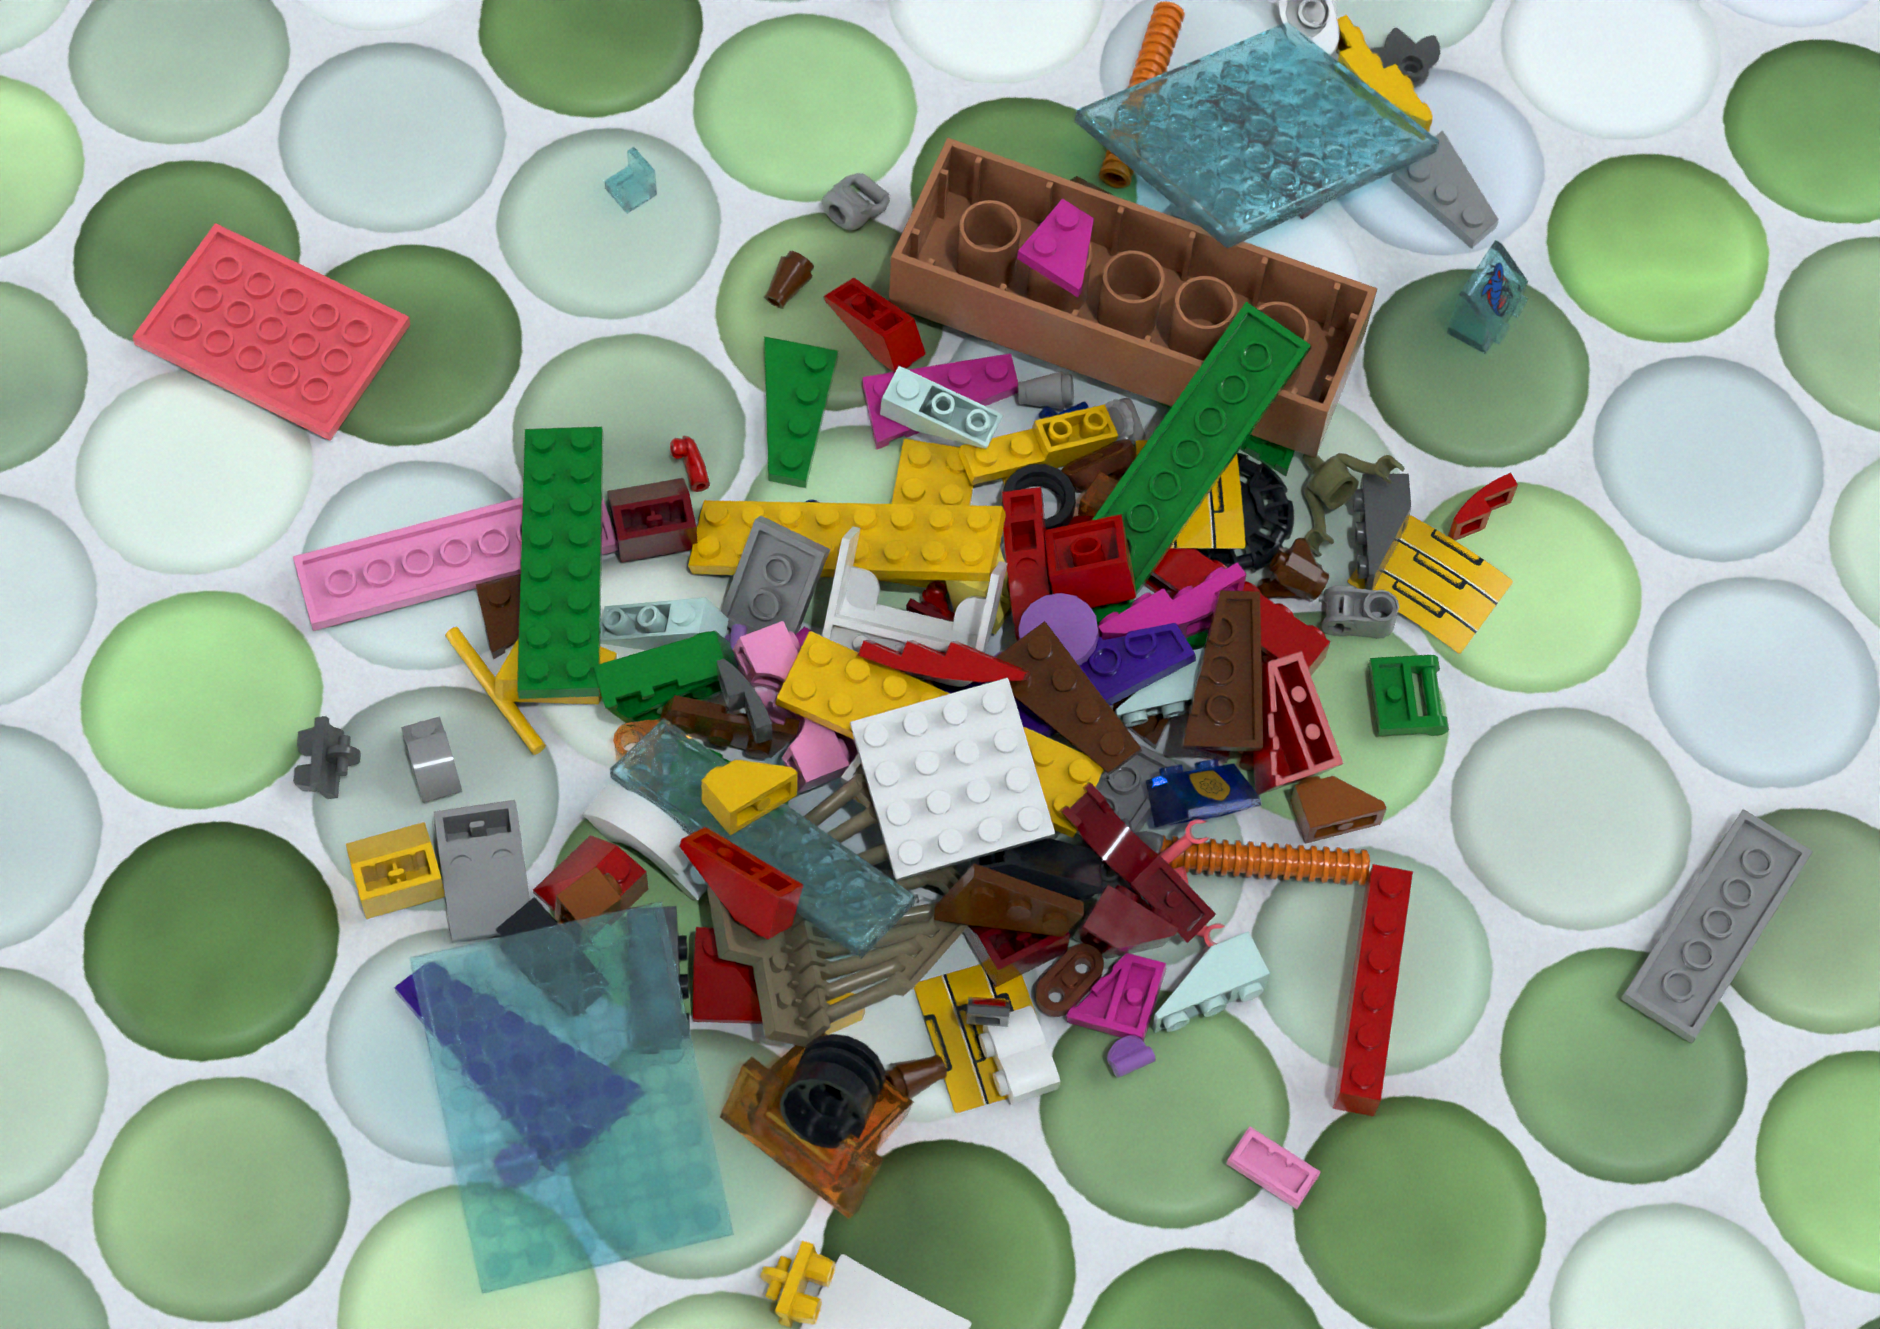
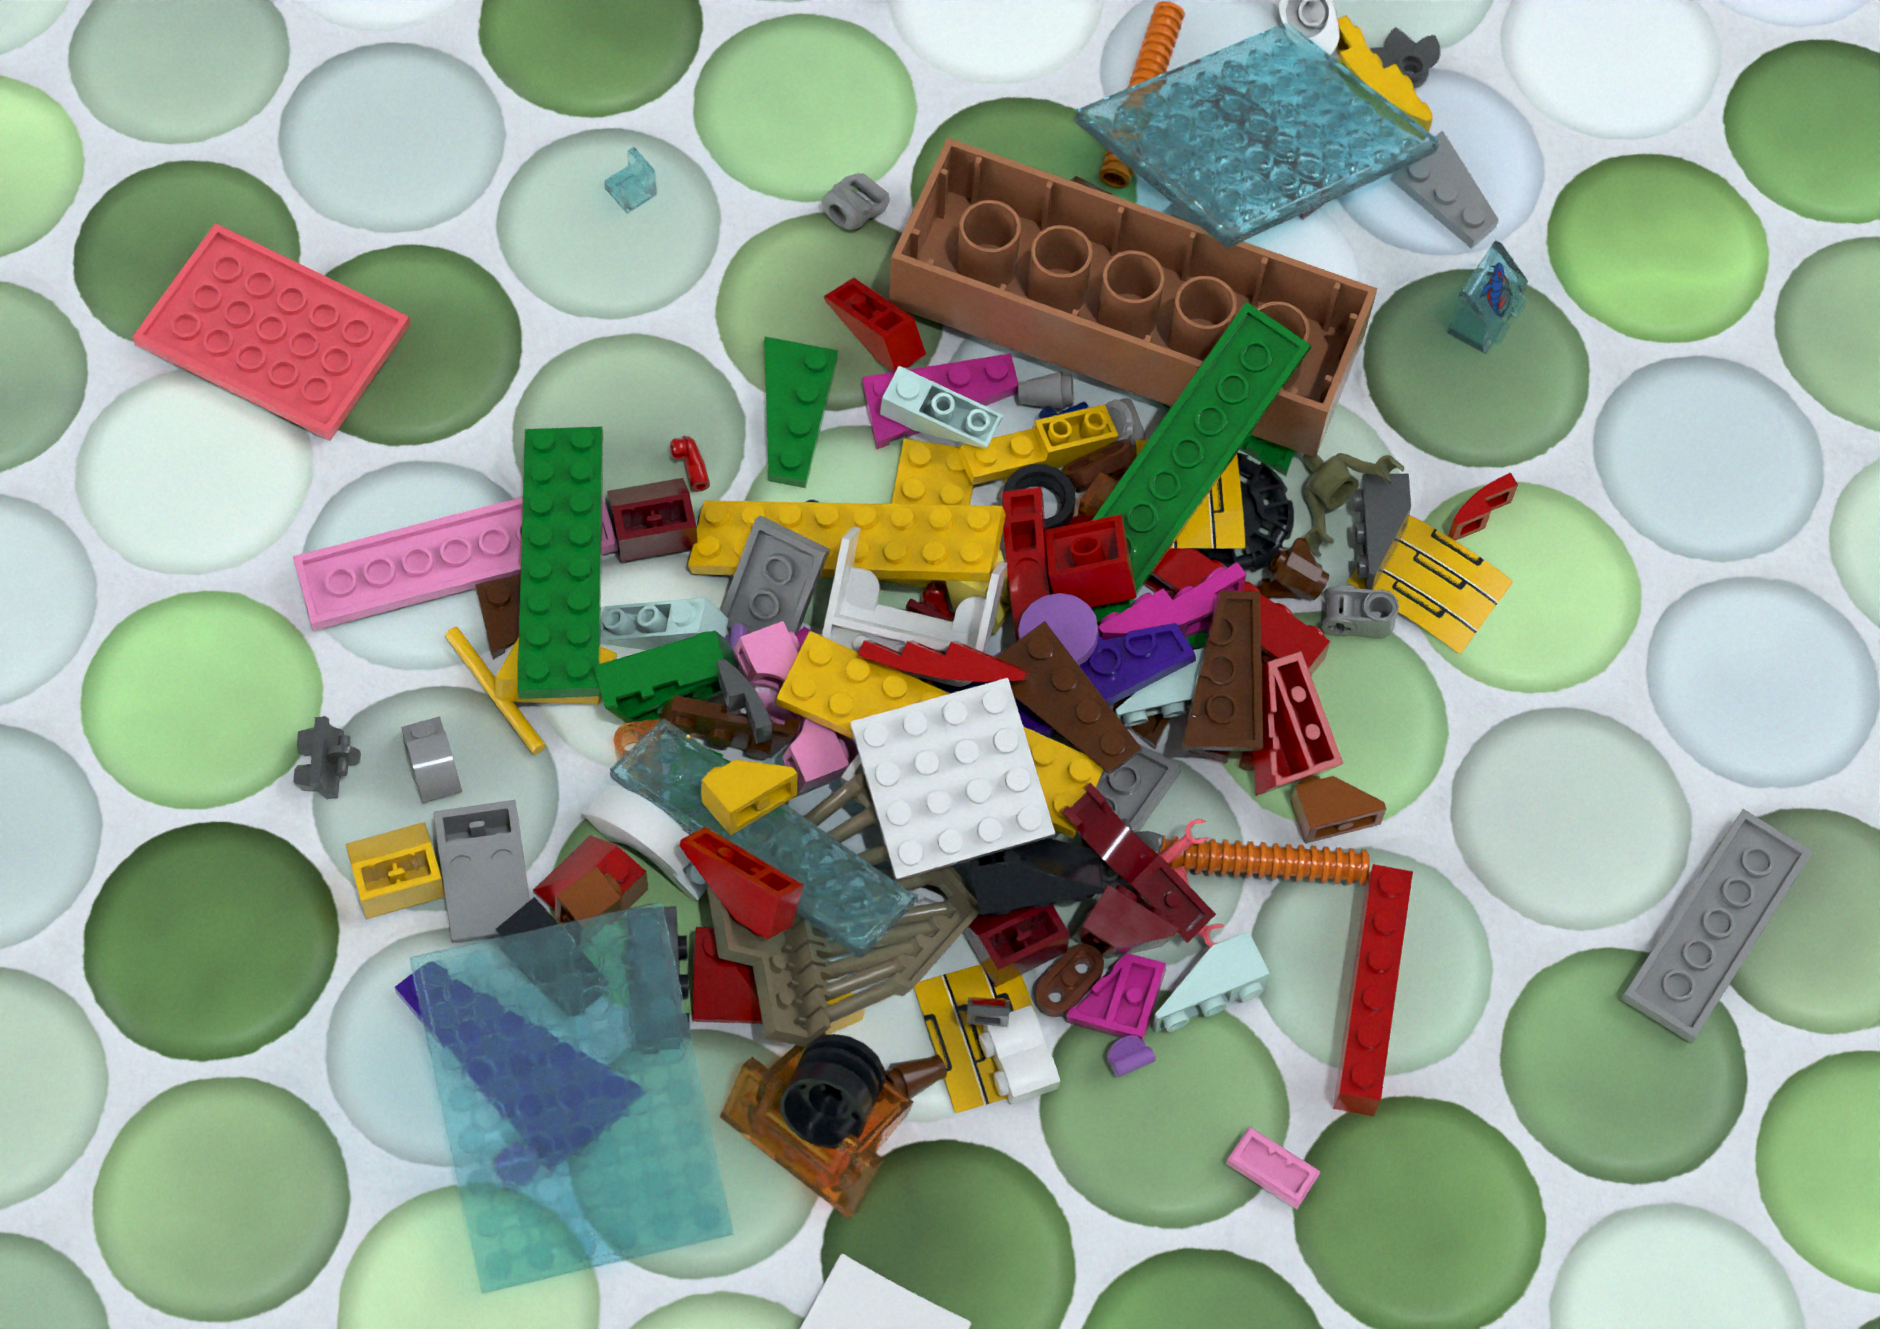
(790, 276): reddish brown cone -> none
(794, 1303): yellow hips -> none
(1007, 903): reddish brown wing -> none
(1060, 247): dark pink wing -> none
(1199, 793): clear blue slope -> none
(1395, 695): green plate -> none

